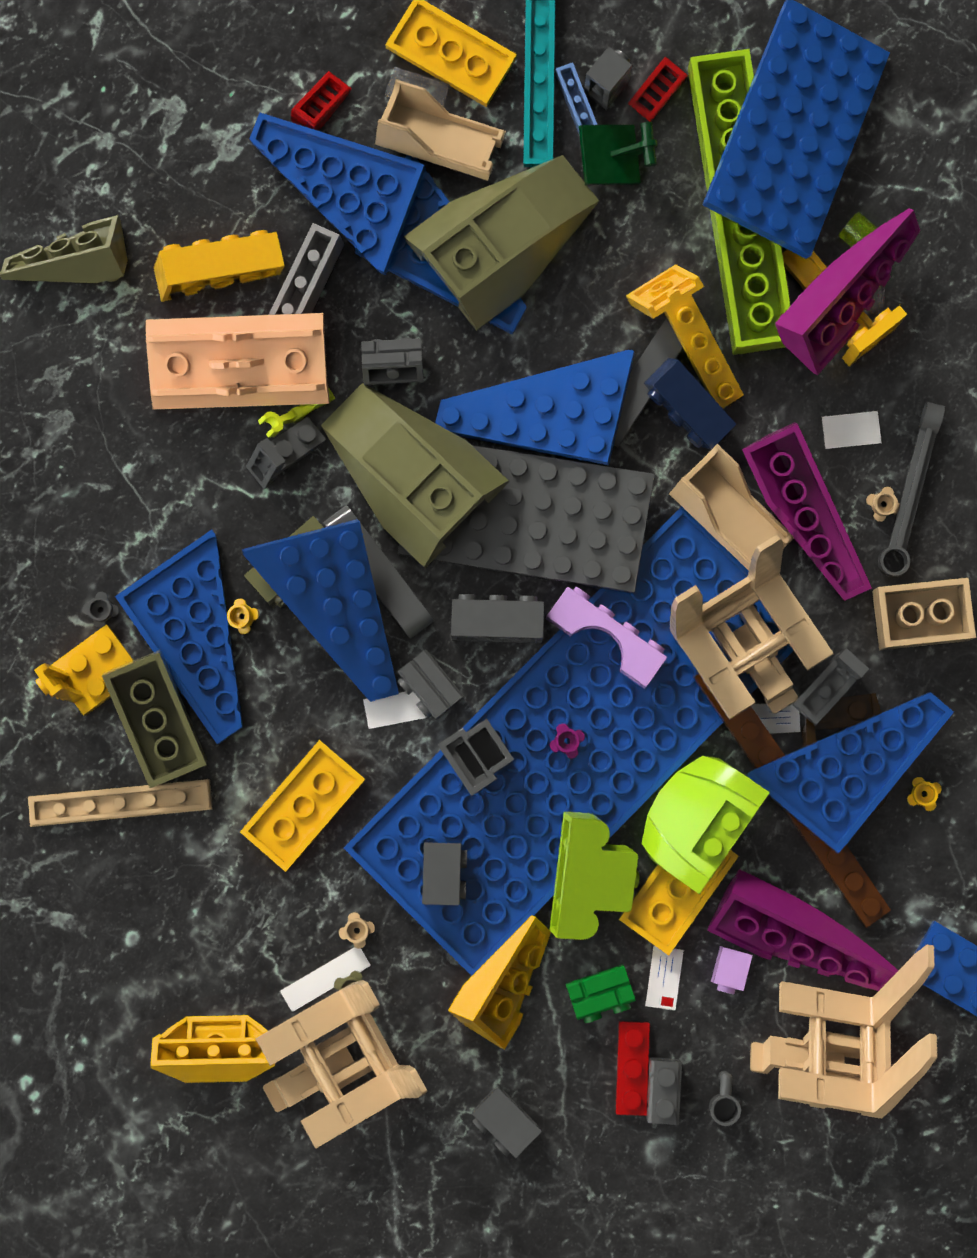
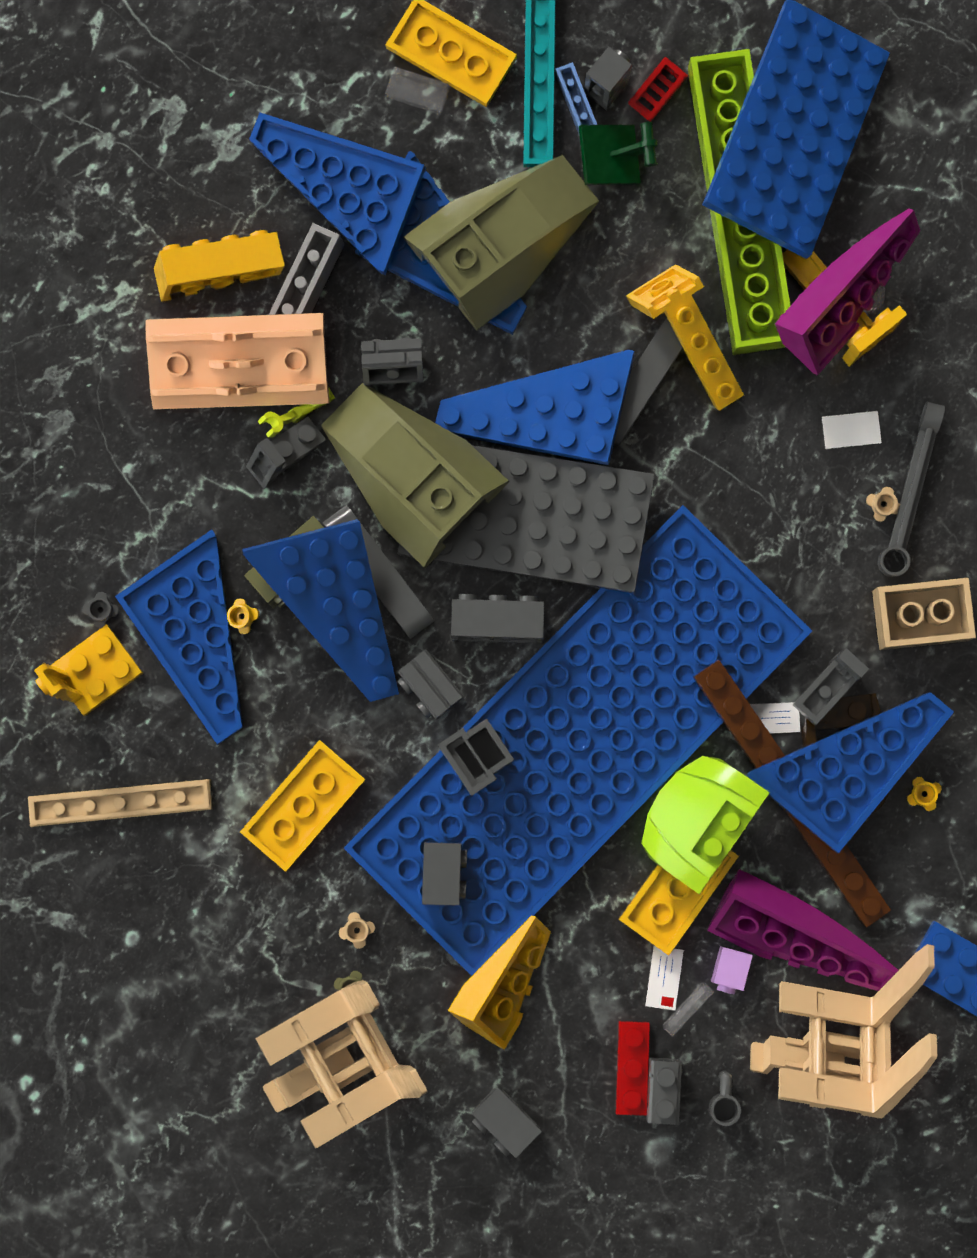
(86, 257): olive wedge -> none
(155, 718): olive brick -> none
(210, 1049): yellow wedge -> none
(307, 116): red slope -> none
(323, 978): white sticker -> none
(392, 710): white sticker -> none
(425, 130): tan piece -> none
(575, 738): magenta plate -> none
(576, 613): lavender arch -> none
(590, 877): lime brick -> none
(601, 993): green brick -> none
(687, 1008): none -> clear tile
(689, 404): dark blue brick -> none
(722, 503): tan piece -> none
(753, 645): tan piece -> none
(804, 506): magenta wedge -> none
(856, 229): clear neon green brick -> none

